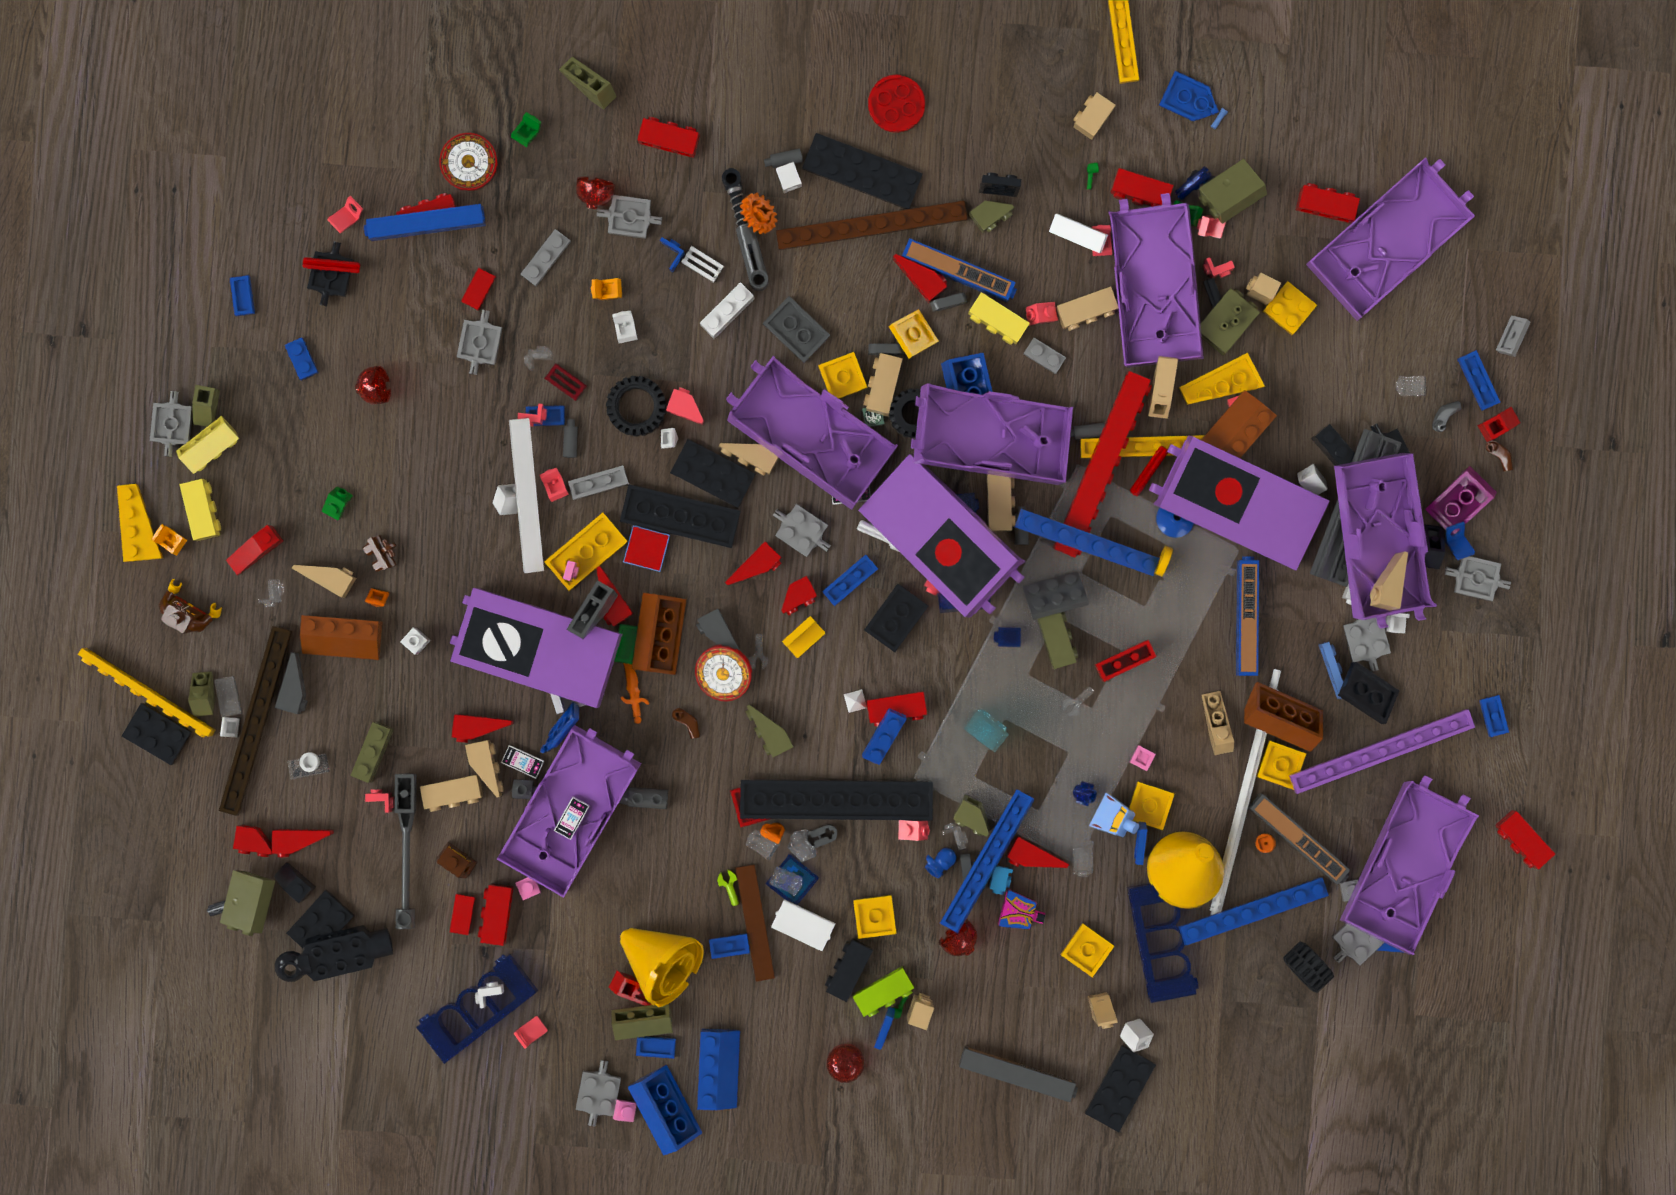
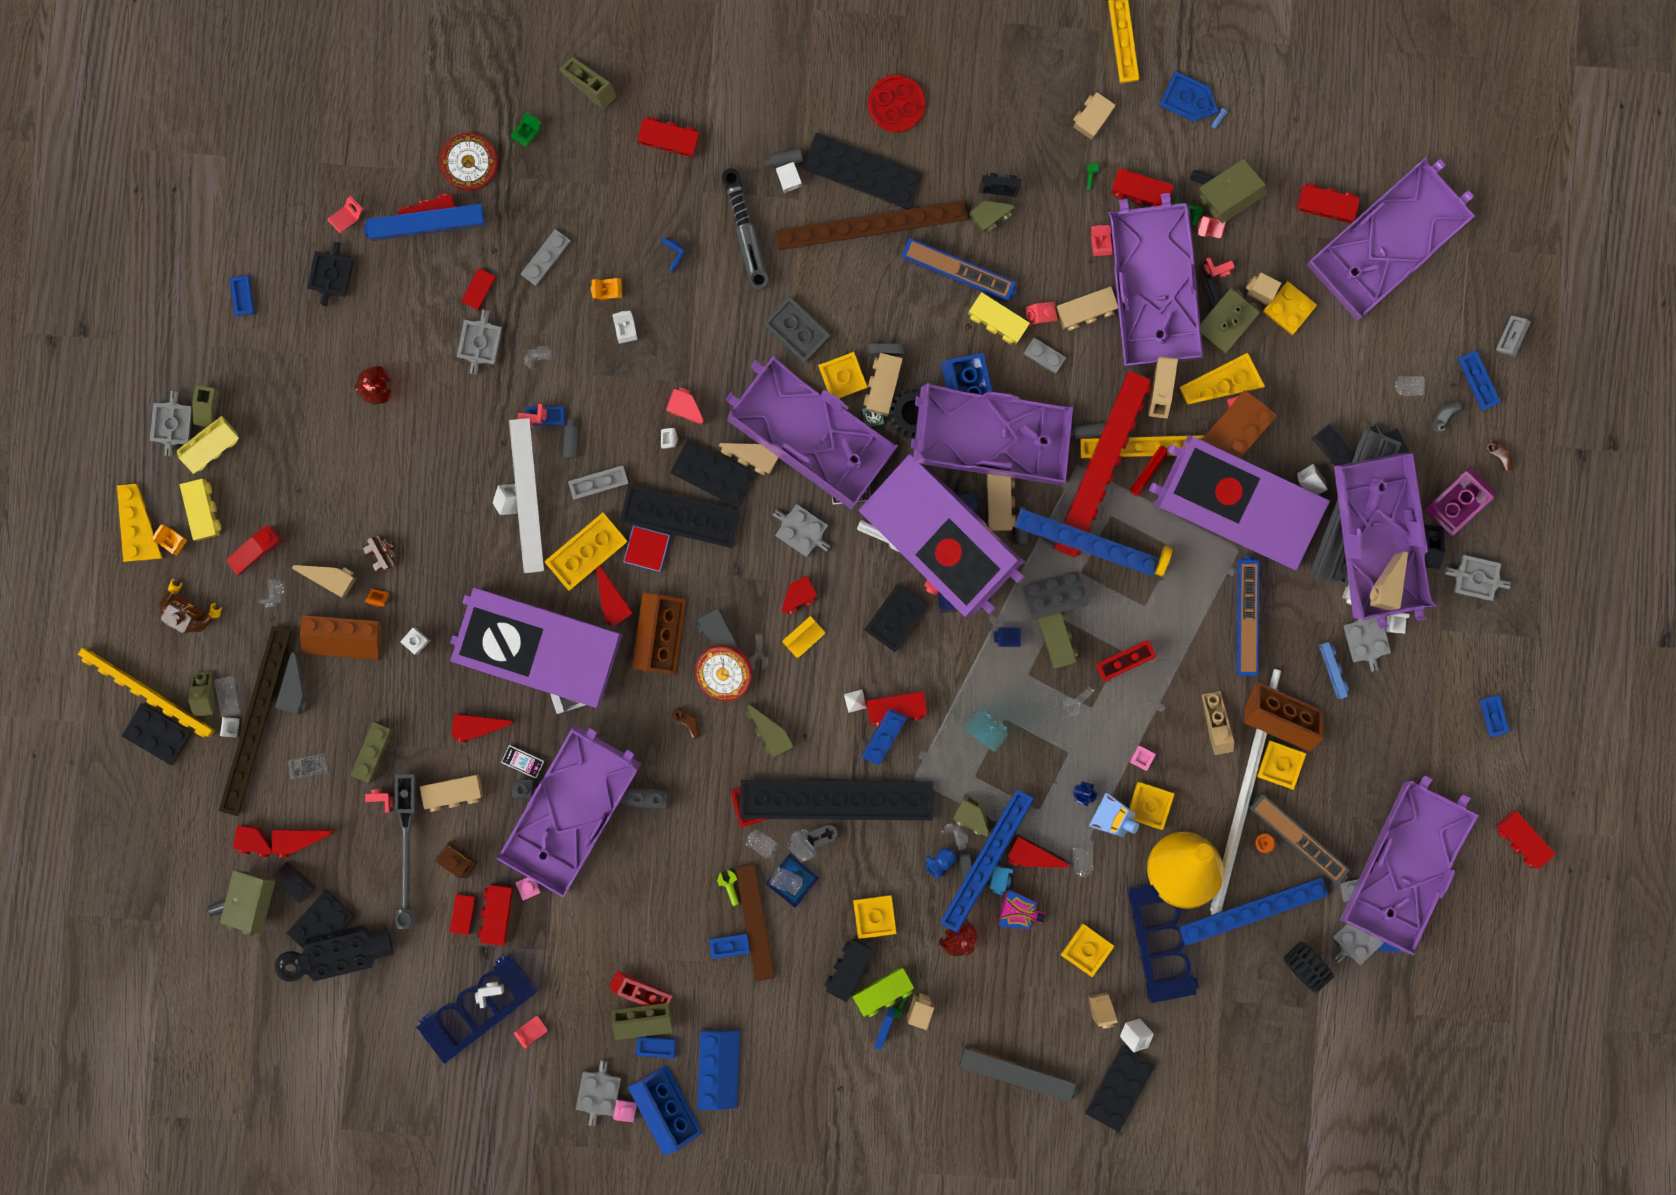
(301, 358): blue plate -> none
(309, 762): white tile -> none
(331, 265): red axle -> none
(336, 502): green bracket -> none
(482, 760): tan slope -> none
(554, 484): coral bracket -> none
(561, 728): blue tile -> none
(571, 571): bright pink plate -> none
(571, 817): tile -> none
(578, 391): dark red tile -> none
(592, 610): dark grey slope -> none
(594, 192): clear red cylinder -> none
(627, 644): green tile -> none
(629, 216): light grey plate -> none
(632, 688): orange piece -> none
(636, 383): black tyre -> none
(661, 962): yellow cone -> none
(689, 256): white tile -> none
(727, 310): white brick -> none
(758, 213): orange gear -> none
(758, 563): red slope -> none
(772, 832): orange tile -> none
(803, 925): white piece -> none
(845, 1063): clear red cylinder -> none
(850, 580): blue plate -> none
(913, 333): yellow plate -> none
(913, 830): coral bracket -> none
(924, 279): red slope -> none
(948, 302): dark grey beam -> none
(1078, 233): white tile -> none
(1140, 843): blue tile -> none
(1171, 527): blue dish -> none
(1193, 183): clear blue pin -> none
(1368, 693): black plate -> none
(1381, 751): medium lavender plate -> none
(1458, 543): blue bracket -> none
(1499, 424): red slope -> none

